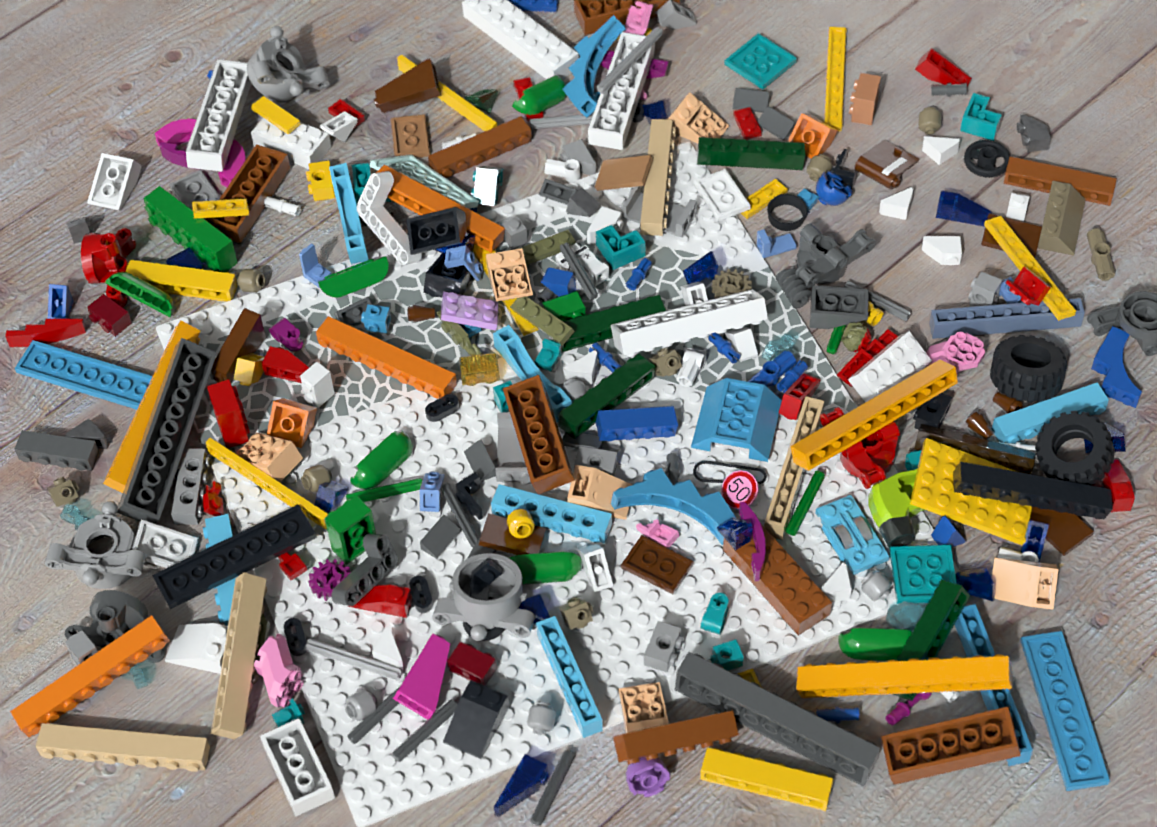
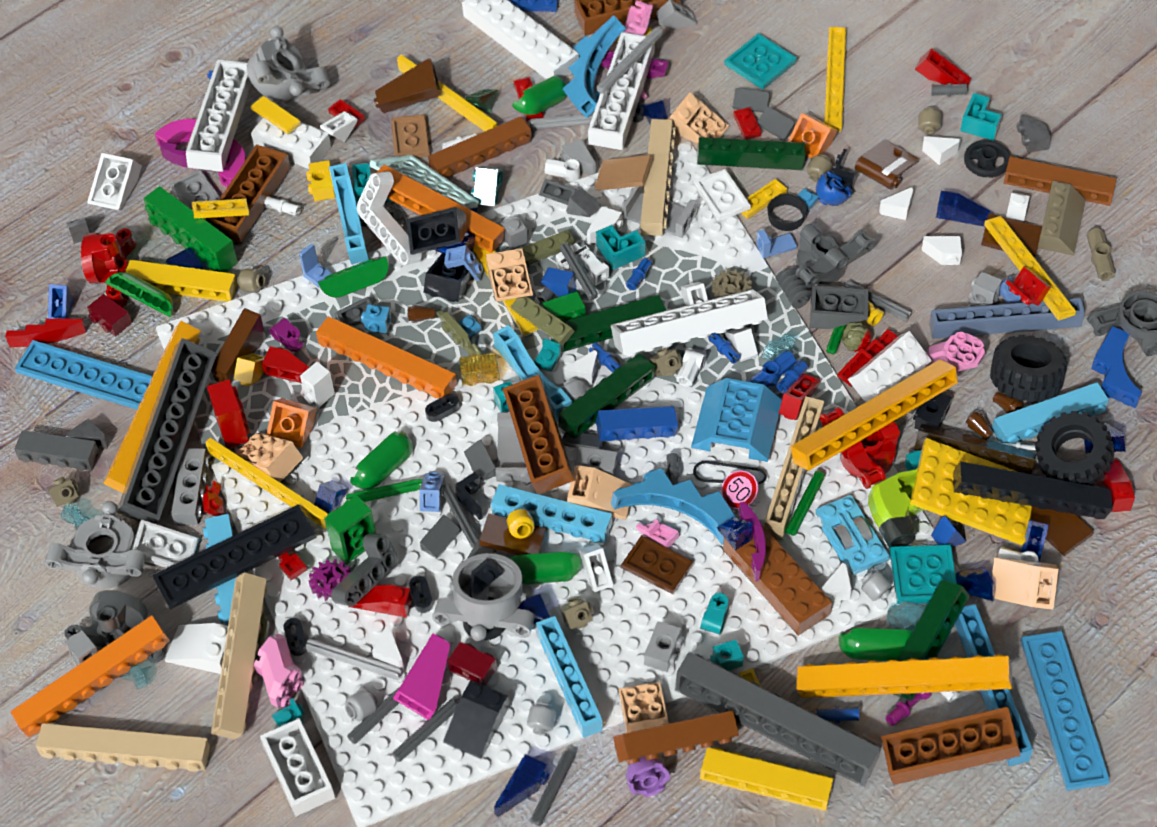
(315, 476): dark tan head -> none
(469, 310): lavender plate -> none
(703, 268): clear blue slope -> none
(864, 98): nougat brick -> none

